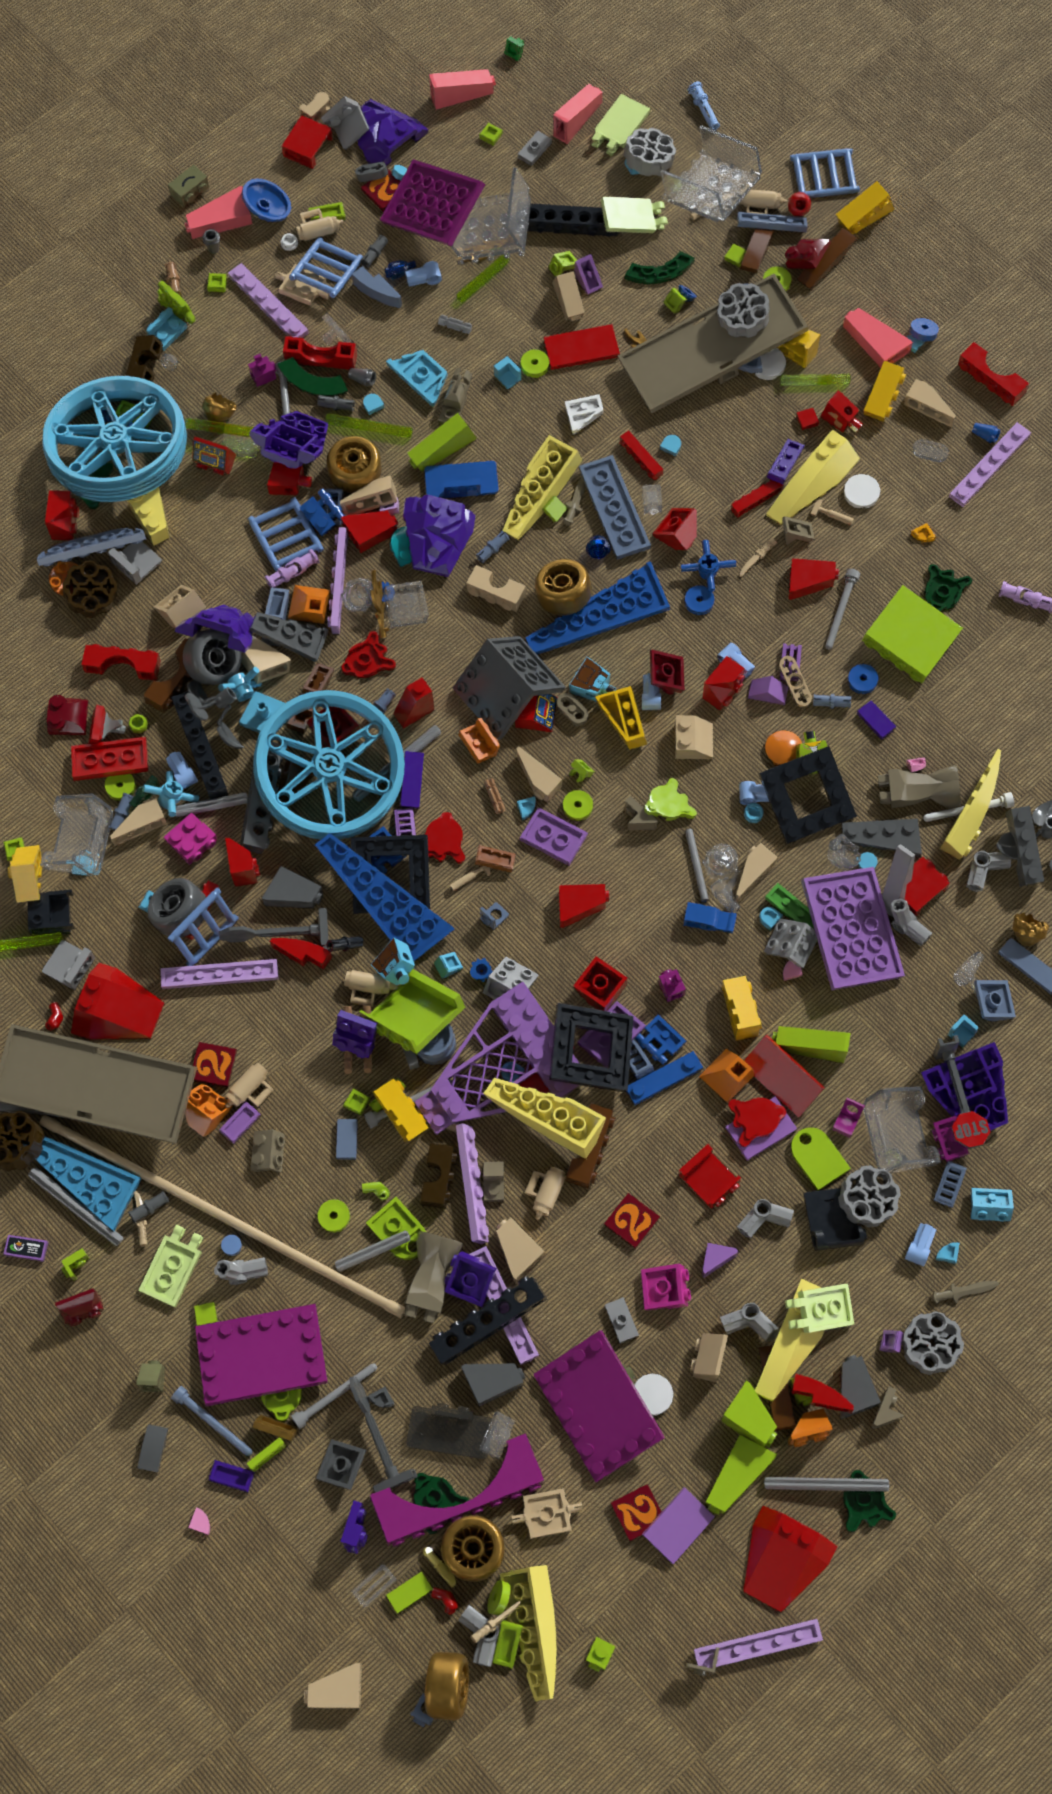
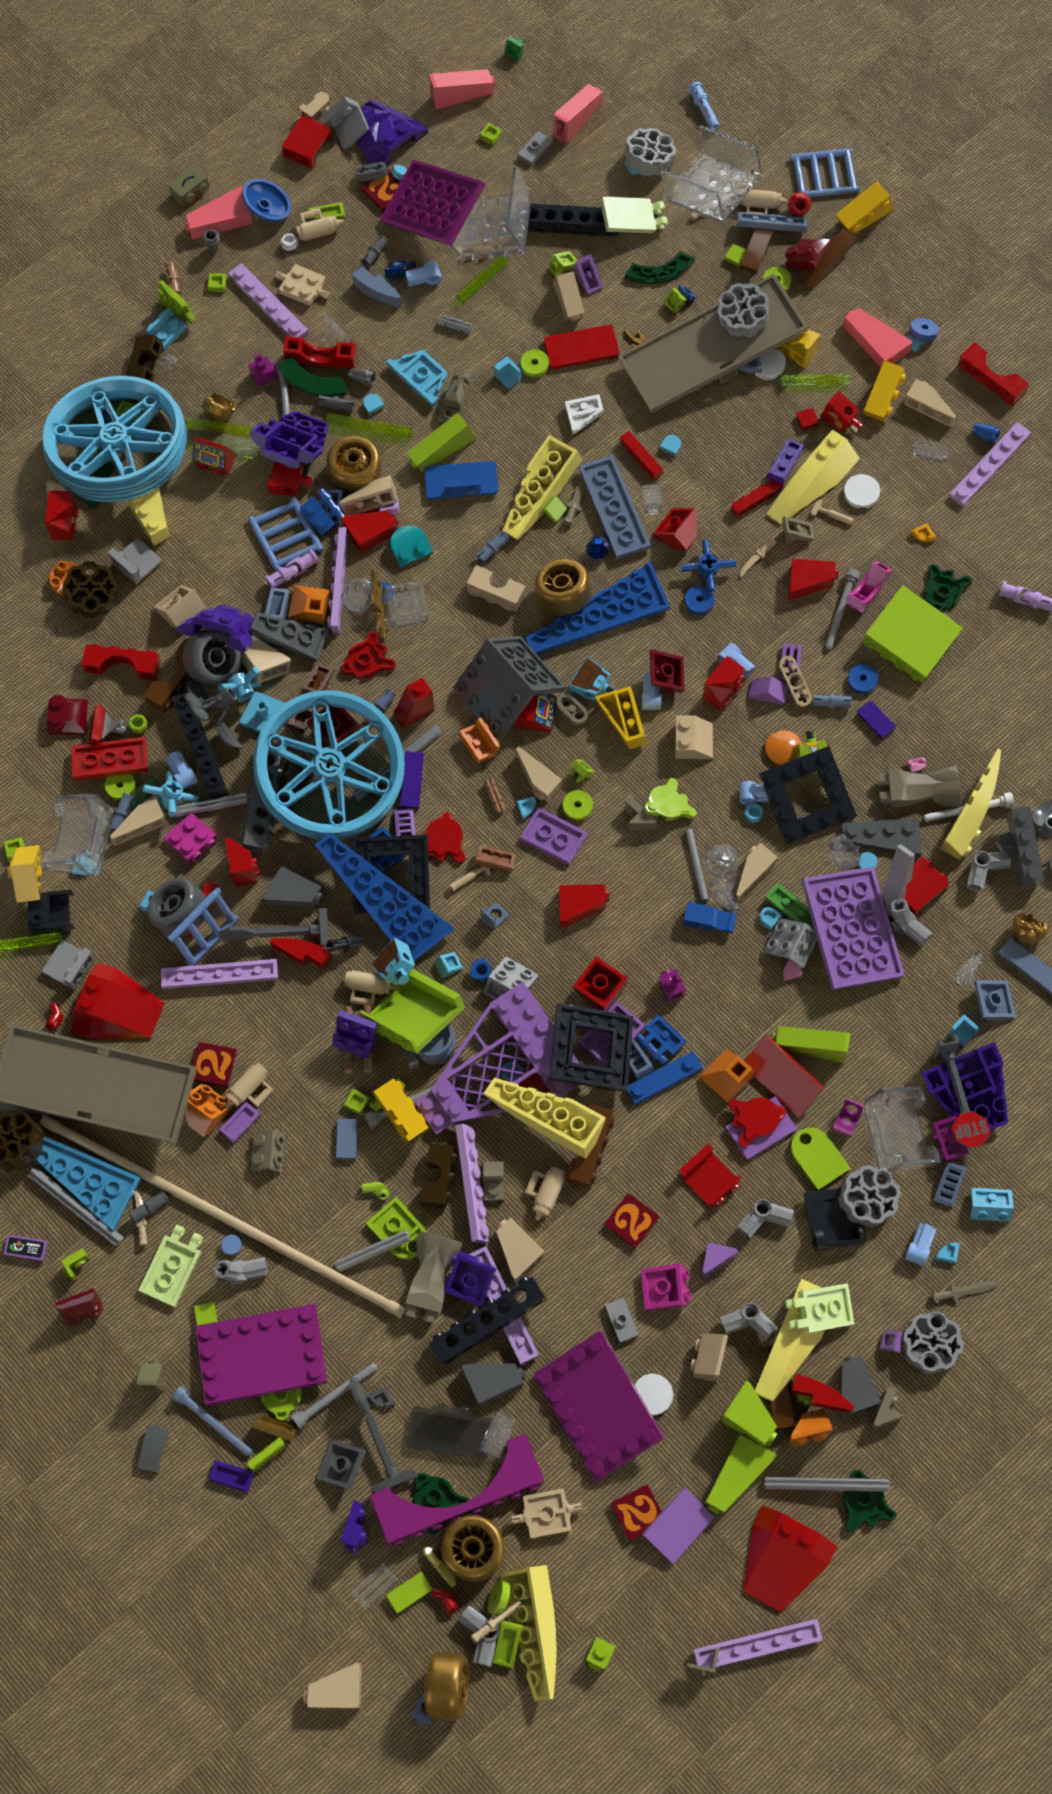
(93, 543): sand blue plate -> none
(200, 1522): bright pink tile -> none
(311, 253): medium blue bar -> none
(329, 1208): lime piece -> none
(436, 532): dark purple wedge -> none
(619, 123): yellowish green tile -> none
(741, 1008): yellow wedge -> none
(869, 588): none -> dark pink arch

